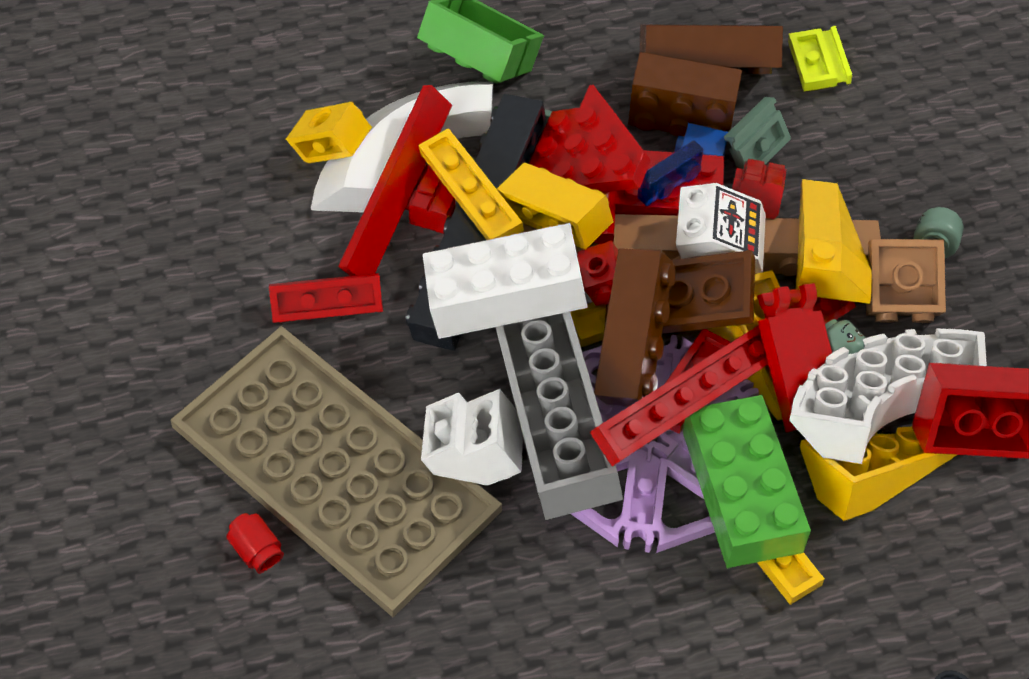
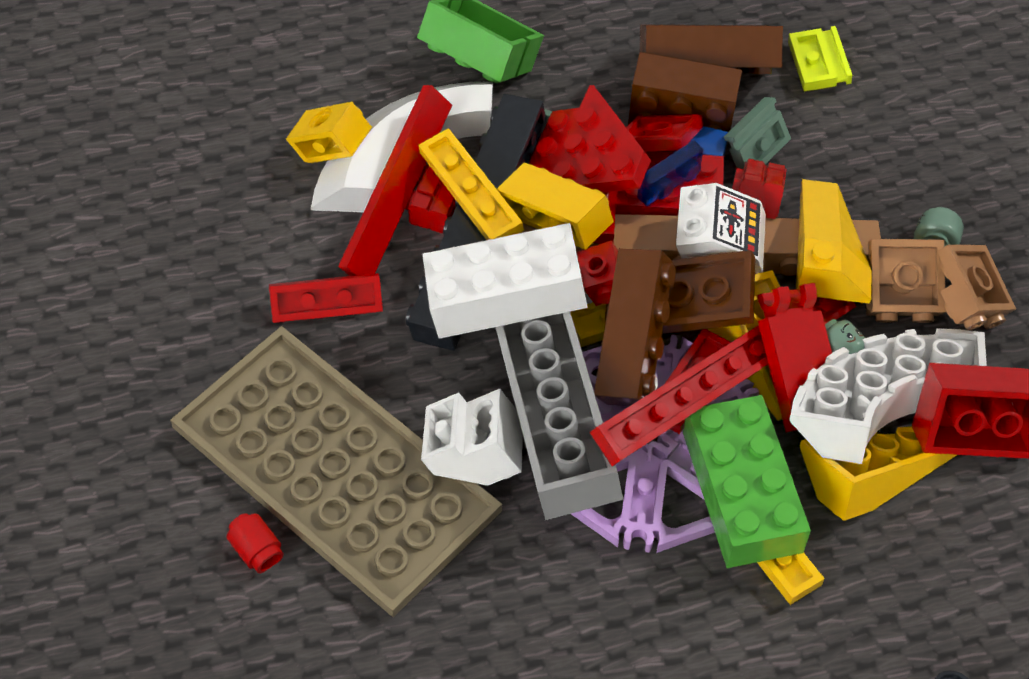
(665, 131): none -> red tile
(976, 289): none -> medium nougat plate

